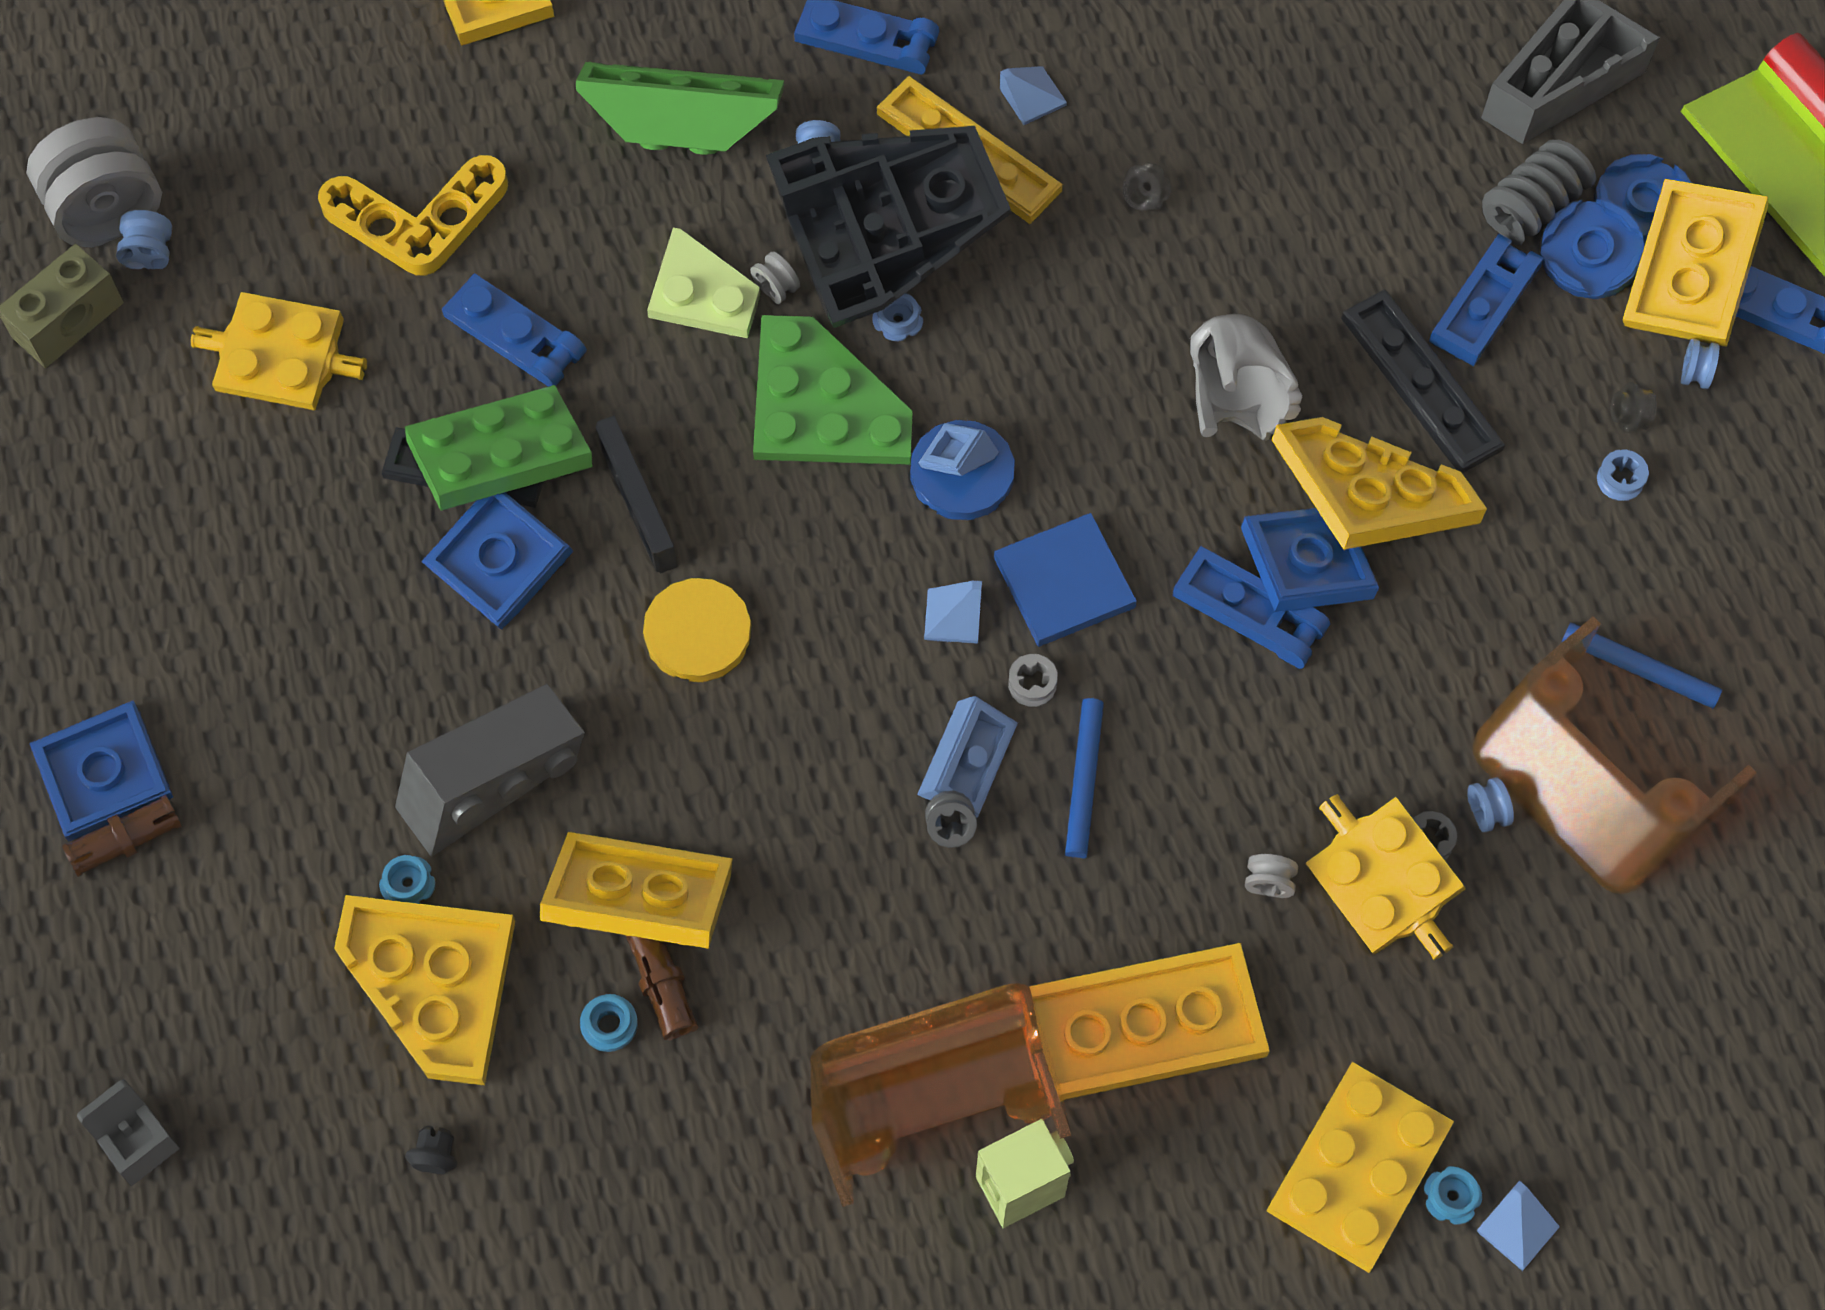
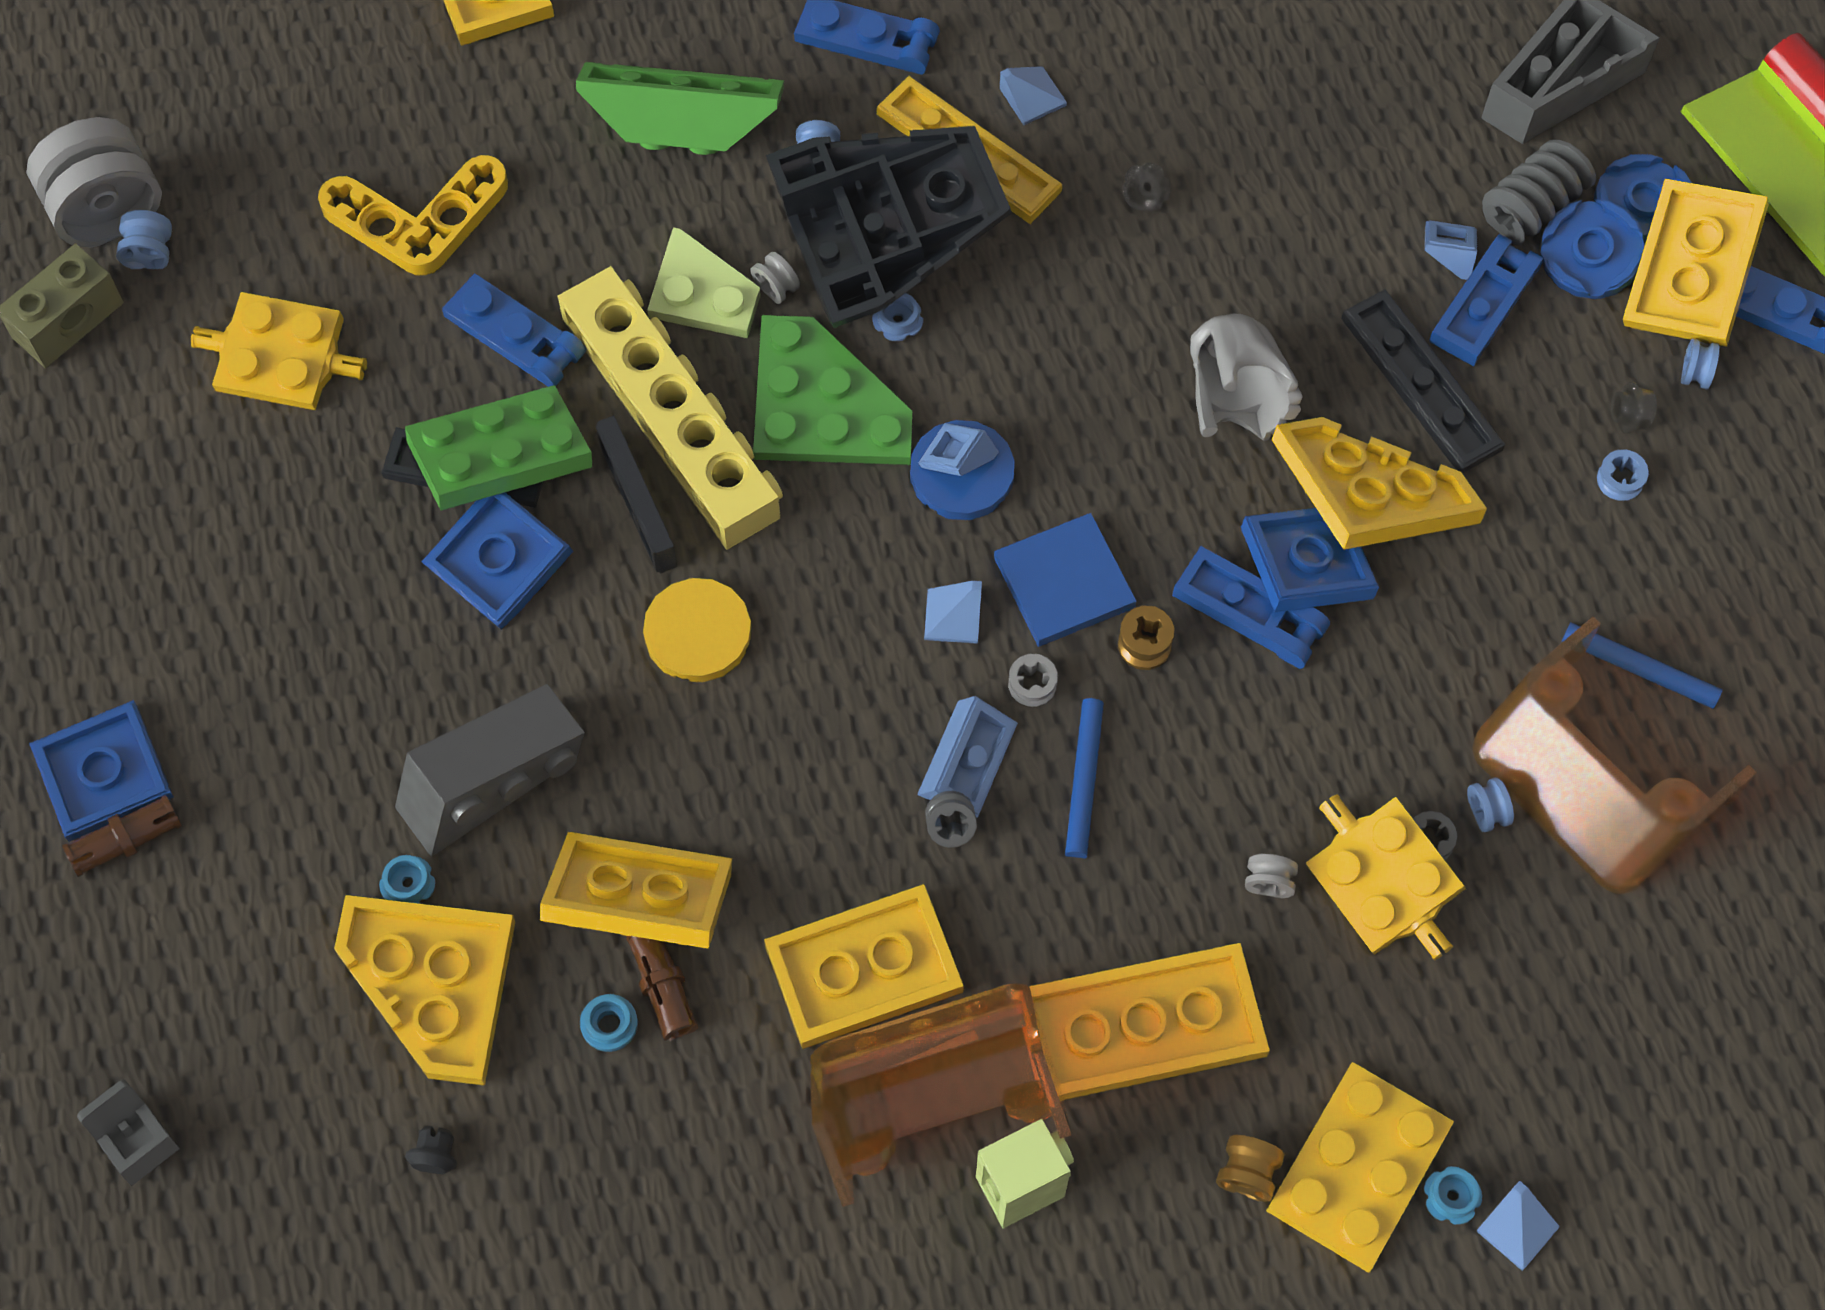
(730, 511): none -> light yellow brick
(863, 966): none -> yellow plate
(1146, 651): none -> pearl gold wheel
(1250, 1167): none -> pearl gold wheel
(1452, 253): none -> medium blue slope

